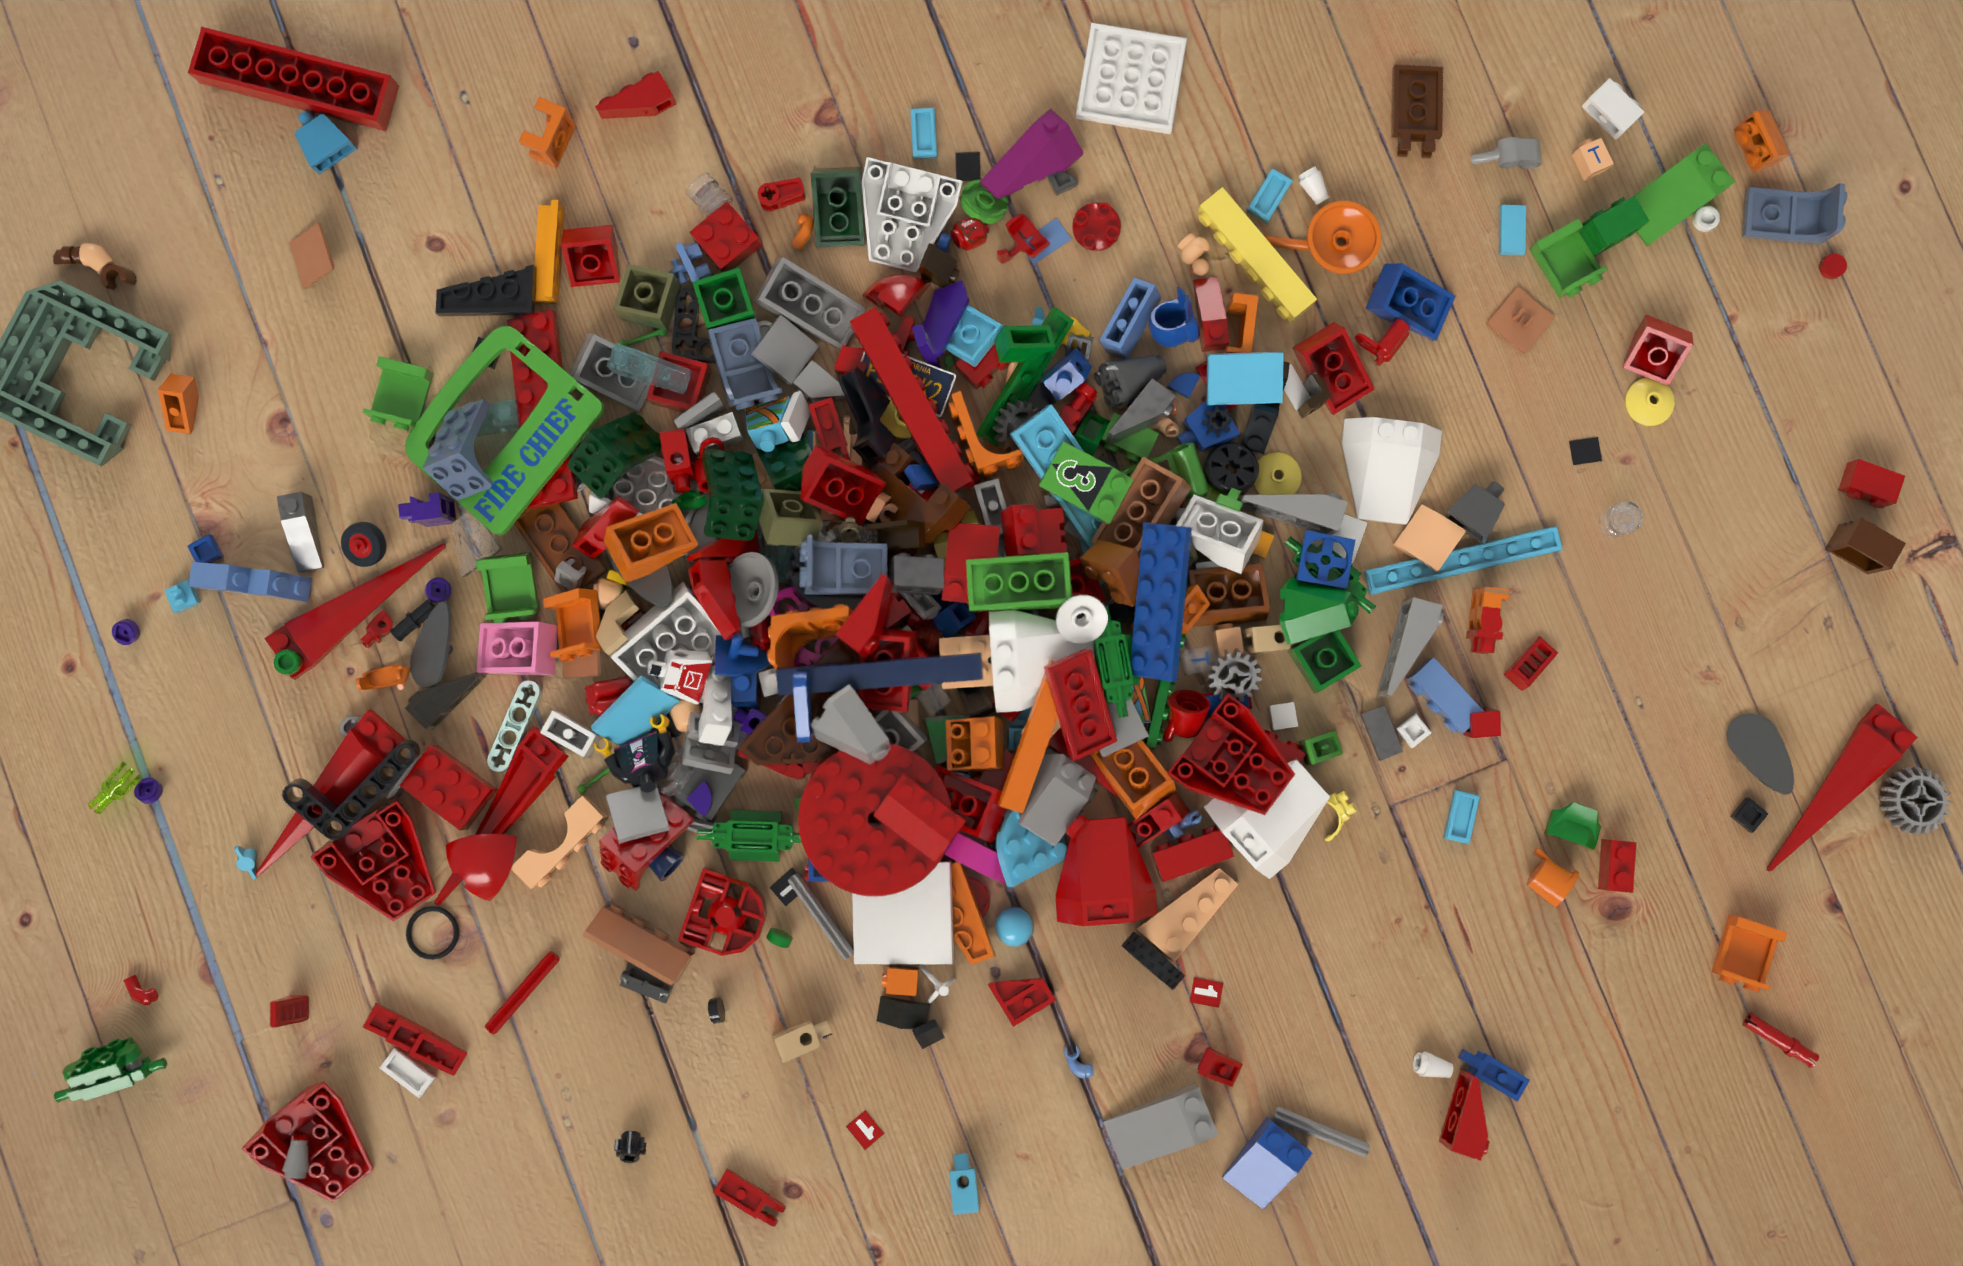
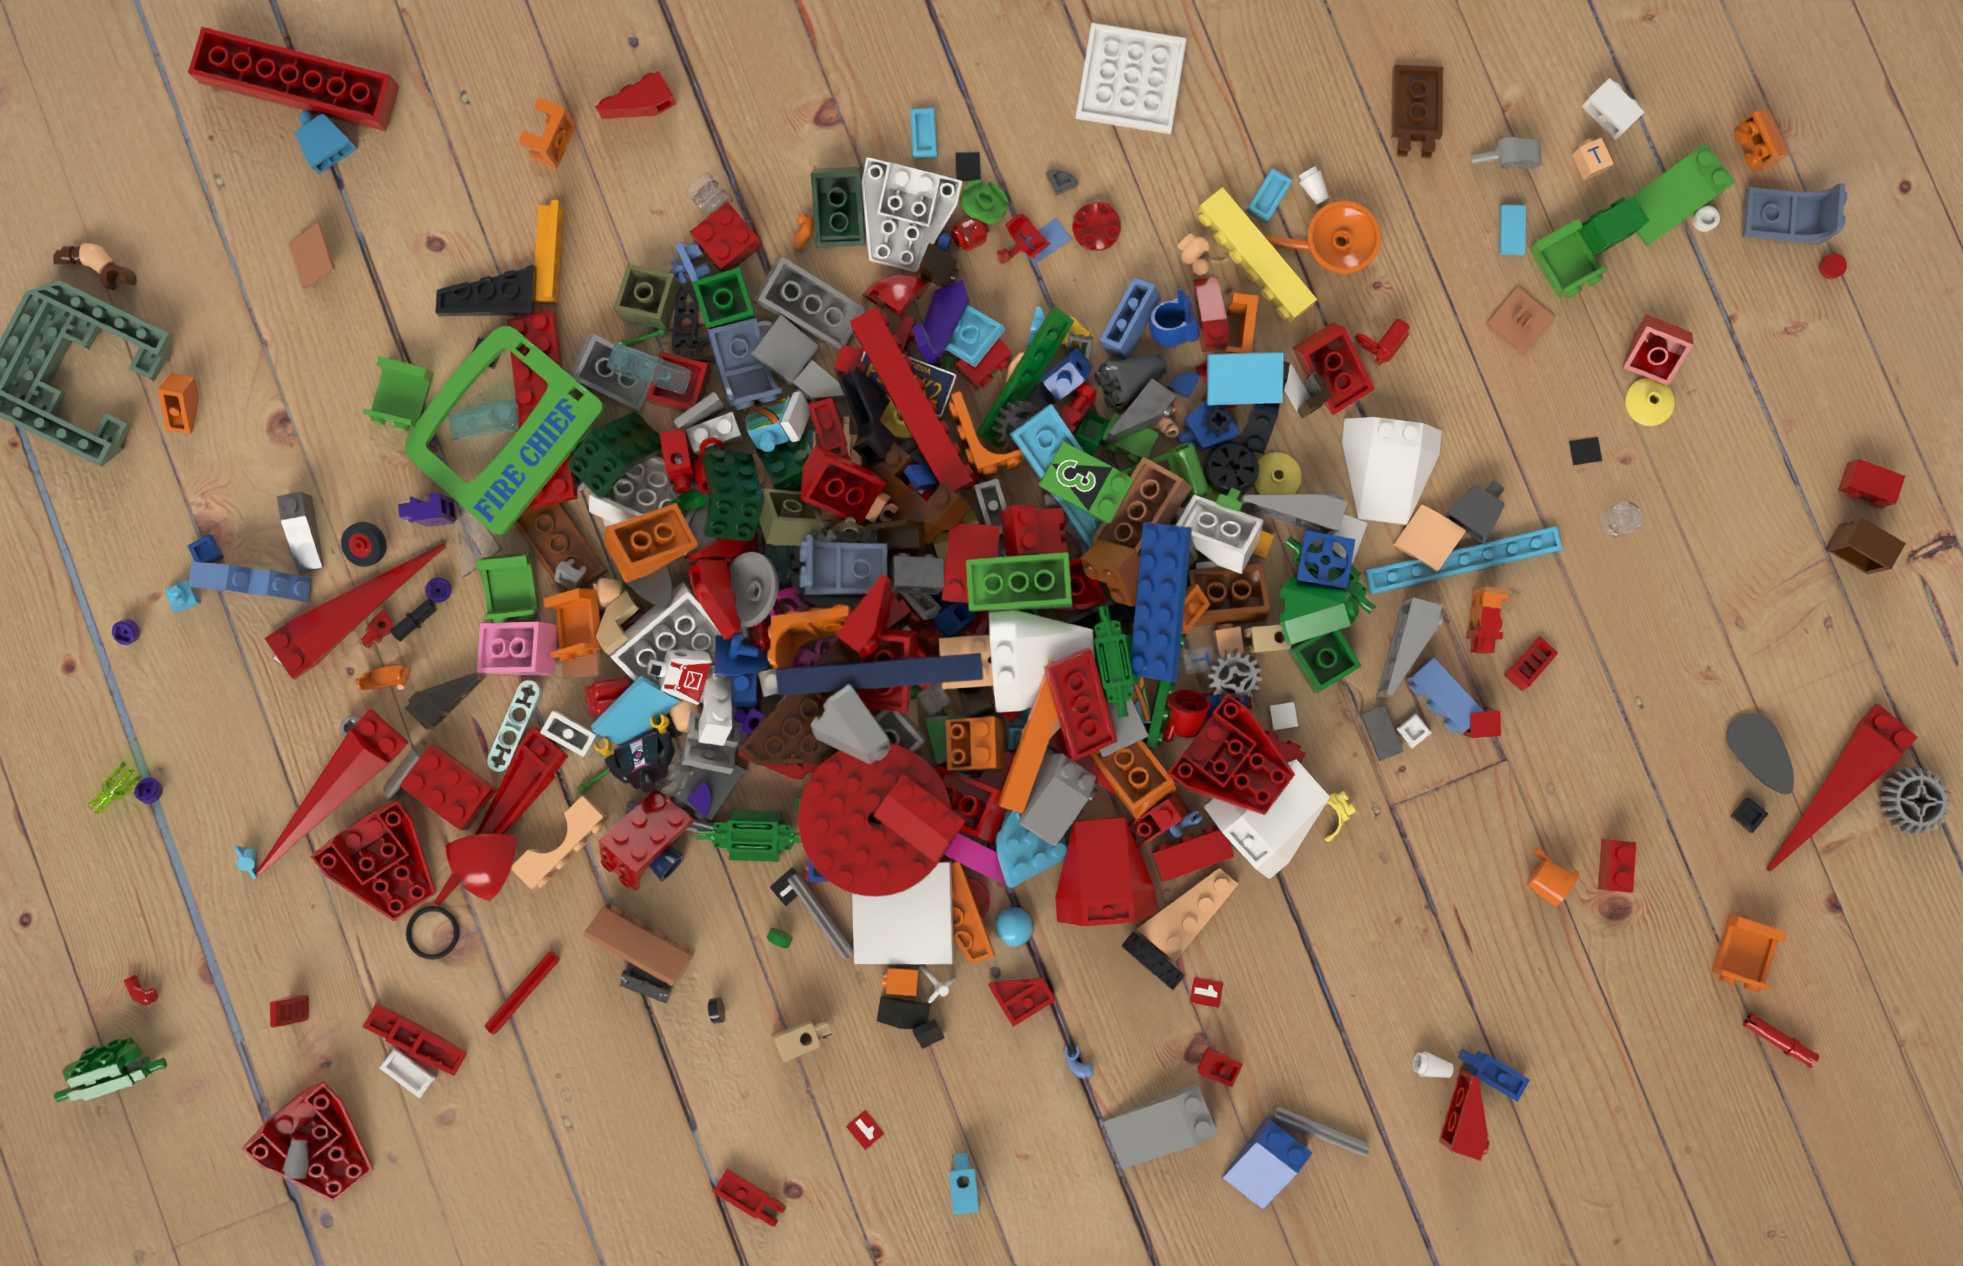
(287, 662): green tile -> none
(359, 796): black beam -> none
(432, 647): dark grey shield -> none
(452, 456): sand blue bracket -> none
(591, 255): red slope -> none
(592, 533): red slope -> none
(614, 576): yellow tile -> none
(630, 1146): black gear -> none
(636, 813): light grey tile -> none
(738, 938): red connector -> none
(783, 194): red piece -> none
(802, 706): beam -> none
(1023, 342): green slope -> none
(1039, 152): magenta wedge -> none
(1077, 826): red tile -> none
(1086, 628): white dish -> none
(1321, 747): bright green slope -> none
(1412, 298): blue slope -> none
(1461, 817): medium azure tile -> none
(1575, 824): green slope -> none

